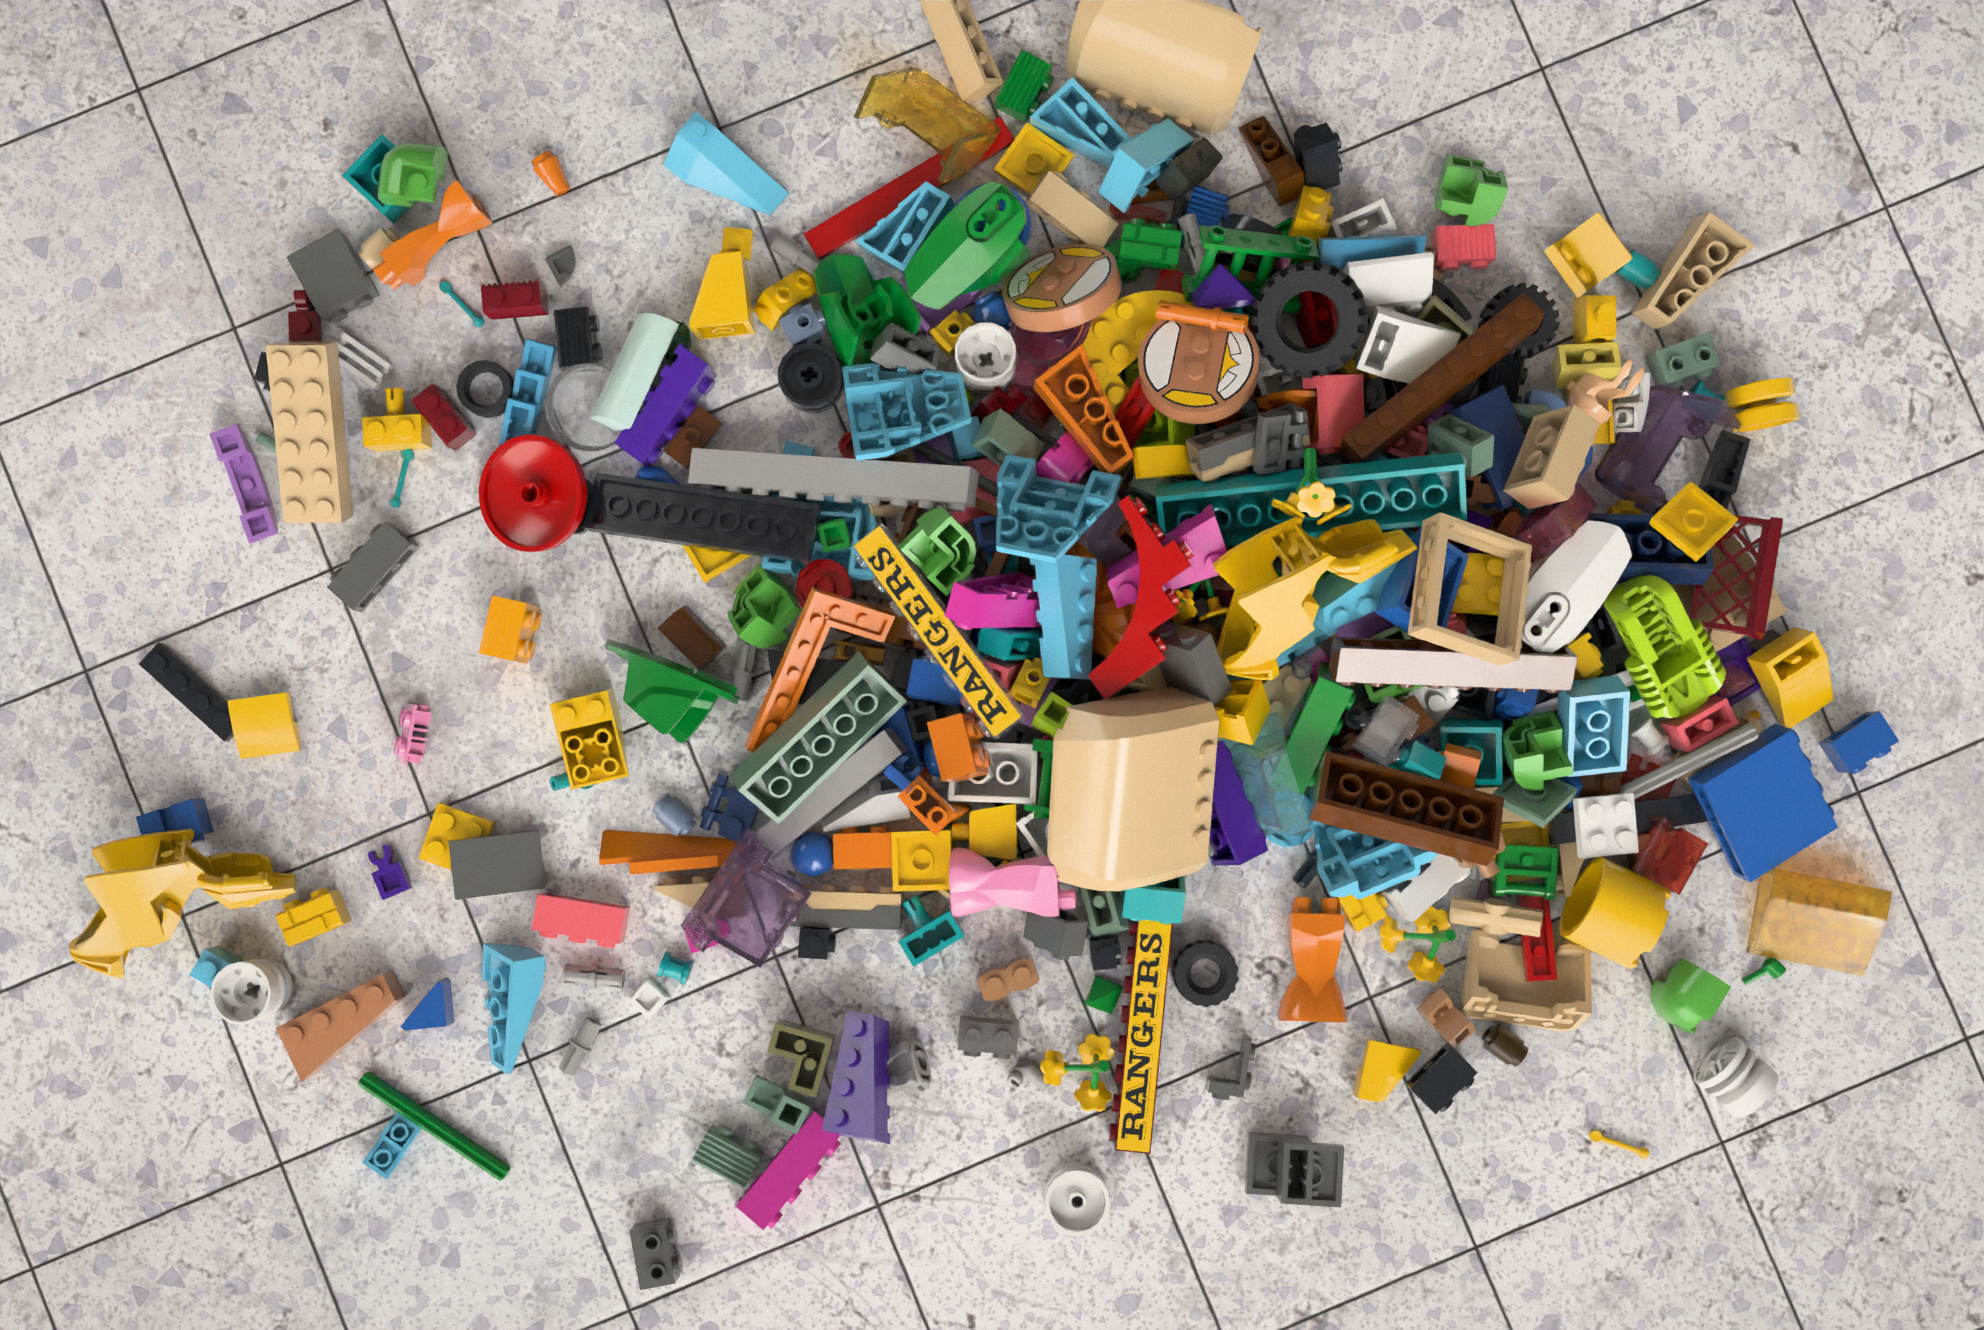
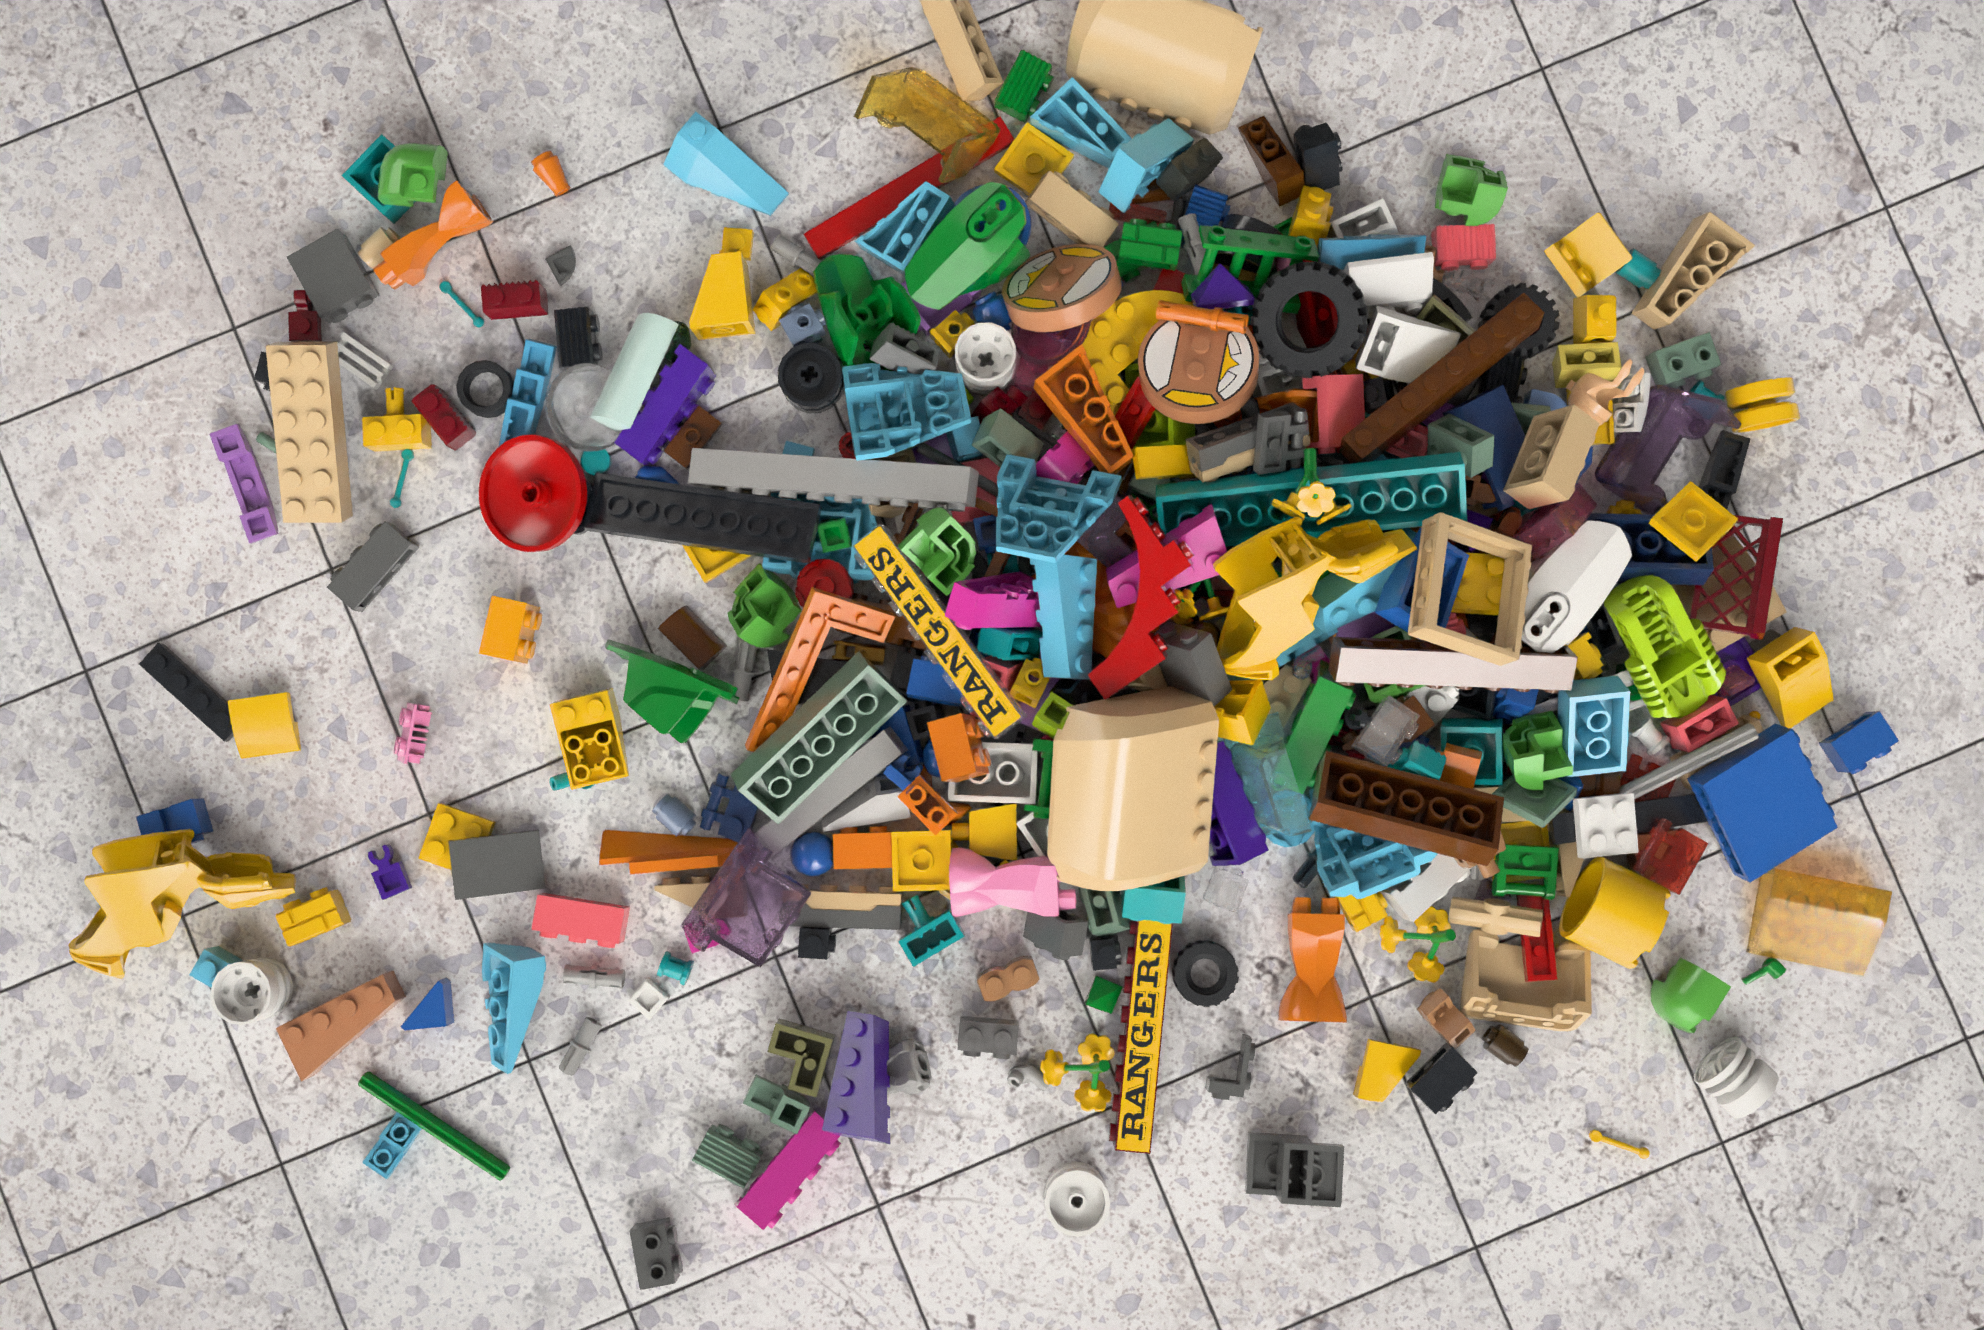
(596, 462): none -> teal tile

